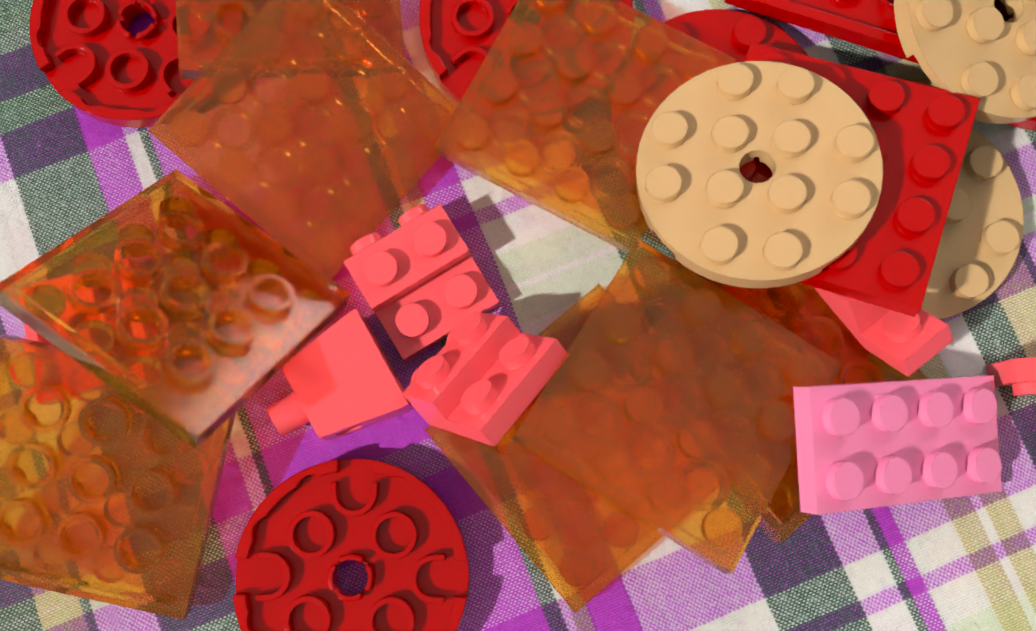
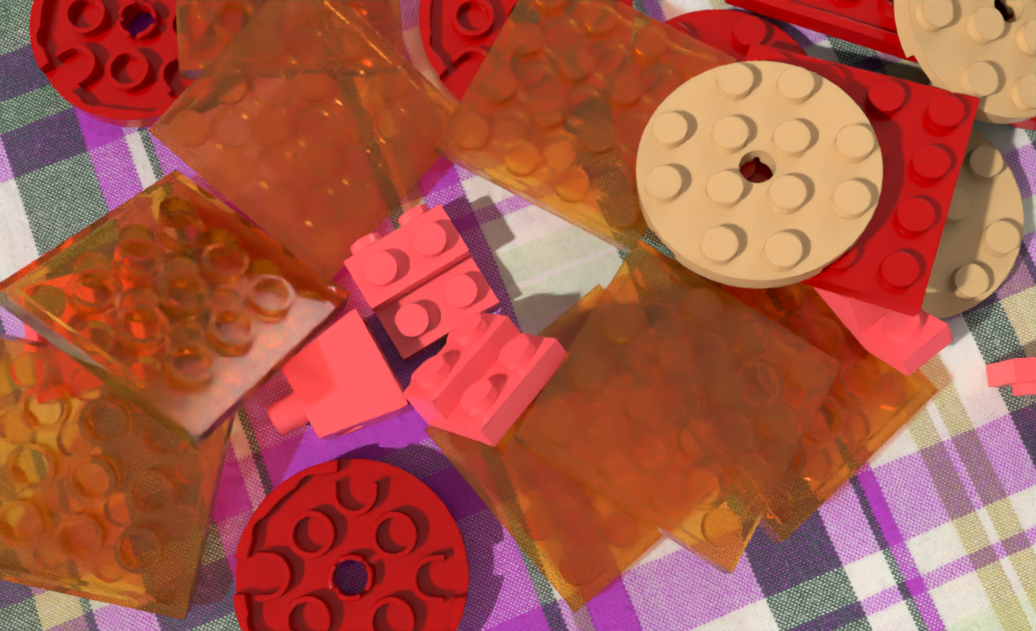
(895, 442): bright pink plate -> none

